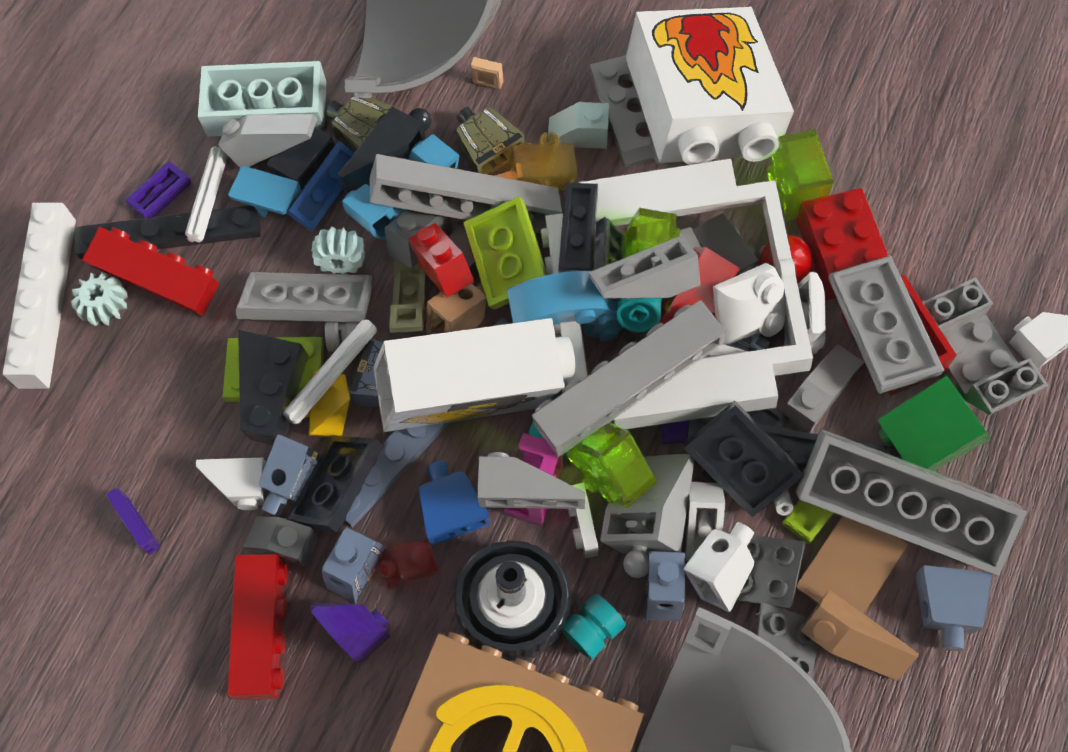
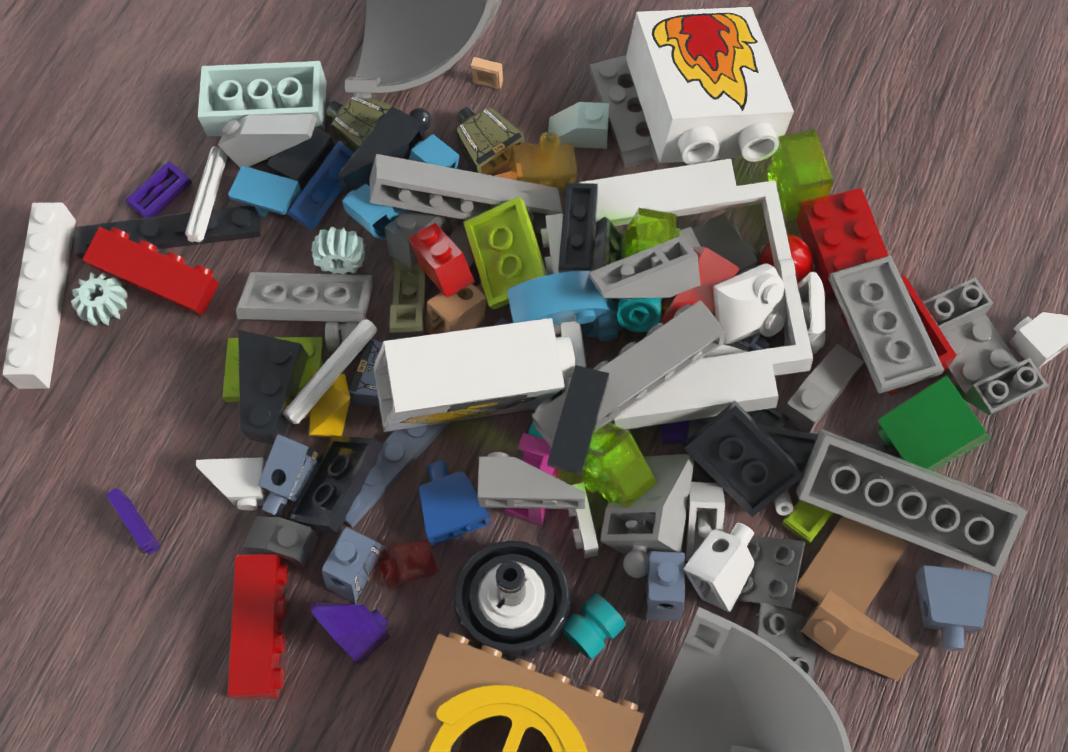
(578, 420): none -> black tile

